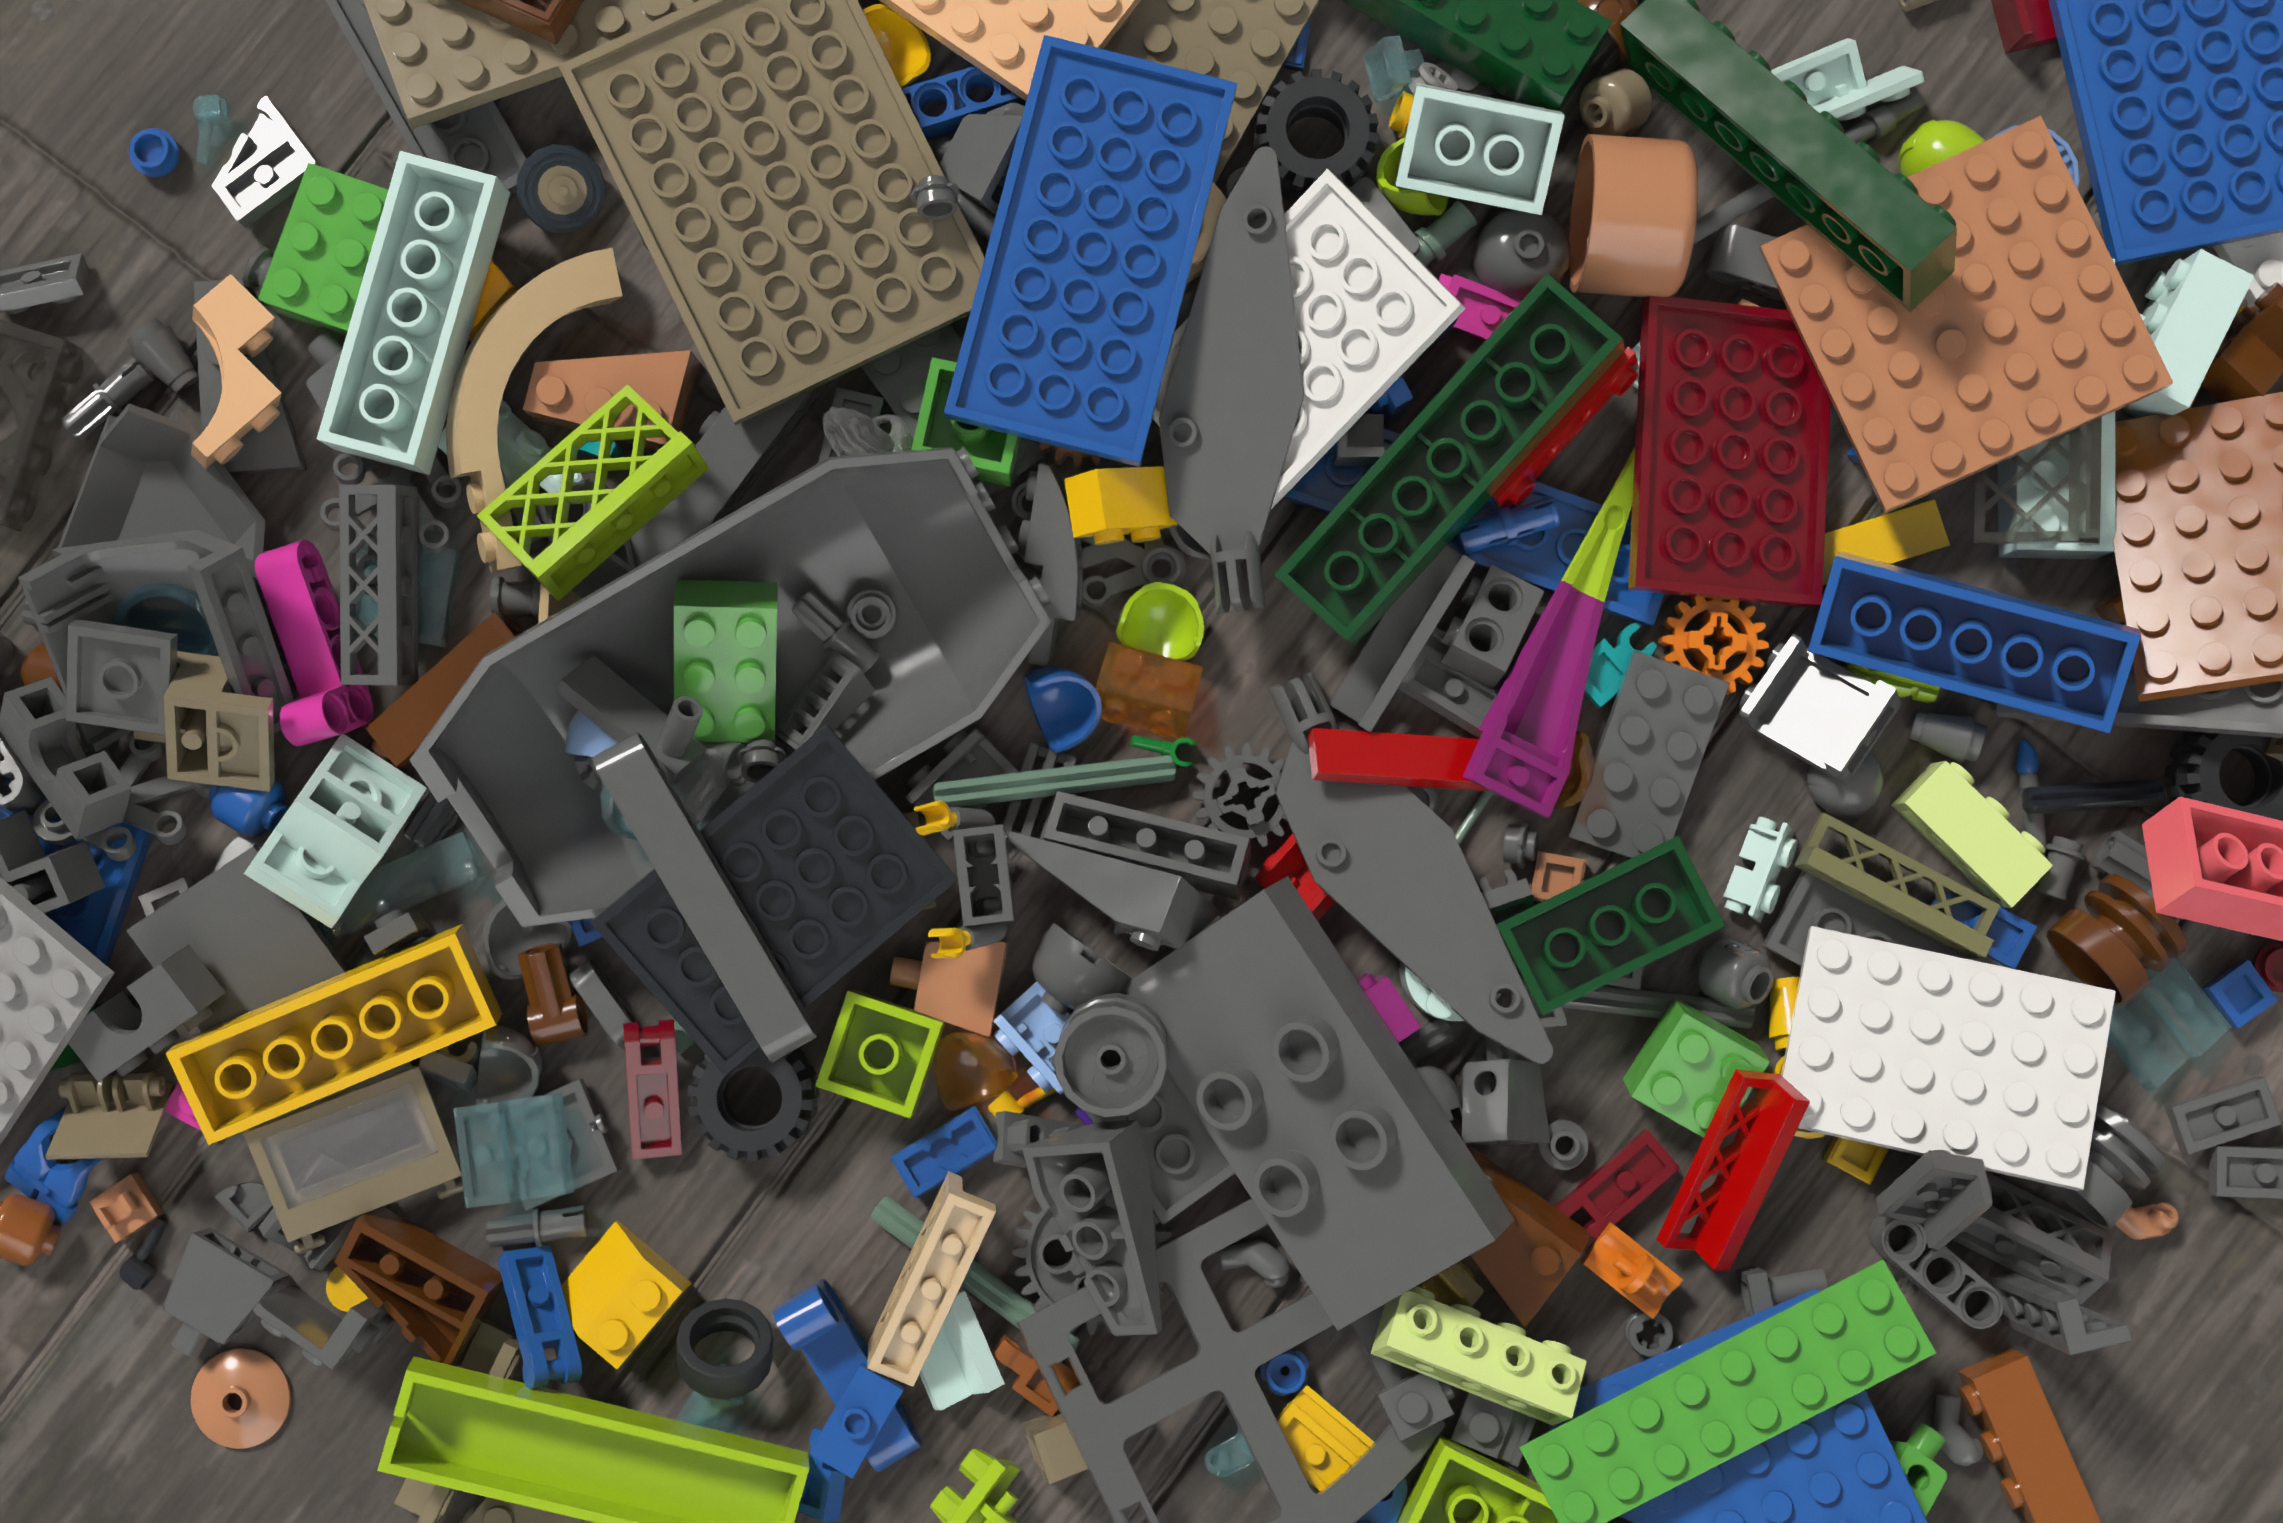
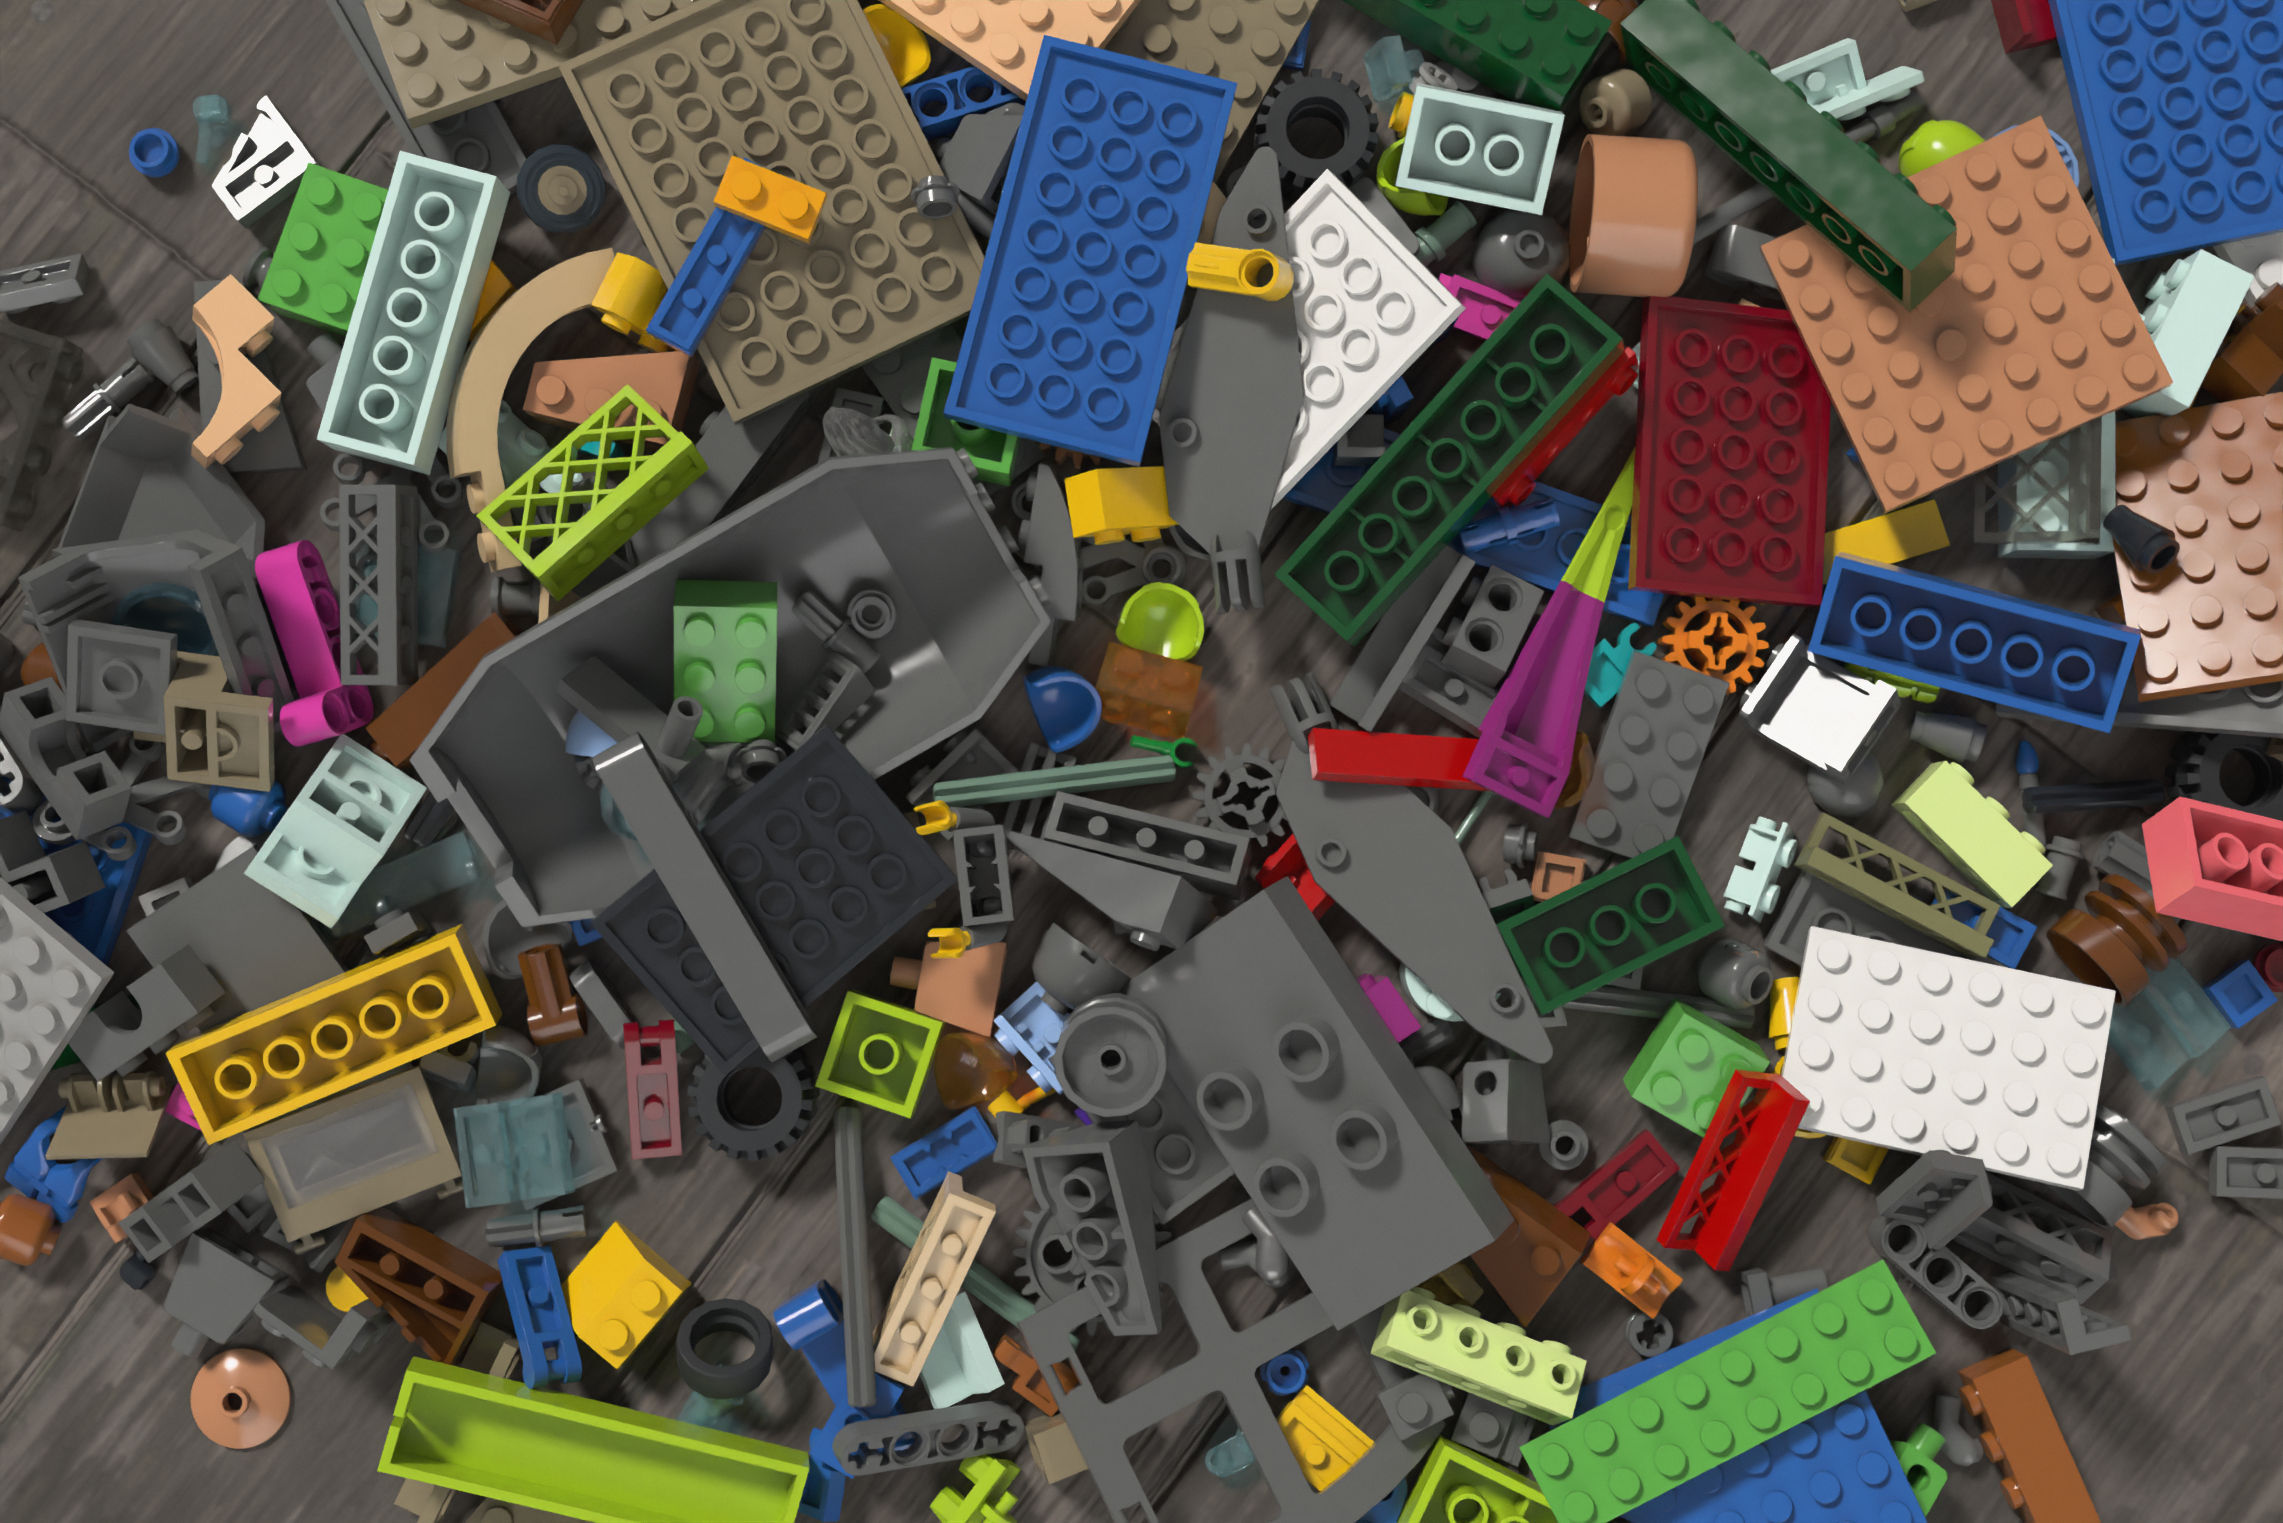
(192, 1201): none -> dark grey arch
(631, 298): none -> yellow brick
(705, 280): none -> blue tile
(770, 199): none -> light orange plate
(854, 1258): none -> dark grey axle
(928, 1444): none -> dark grey beam
(1237, 270): none -> yellow piece
(1271, 1256): none -> flat silver arm
(2142, 540): none -> black cone

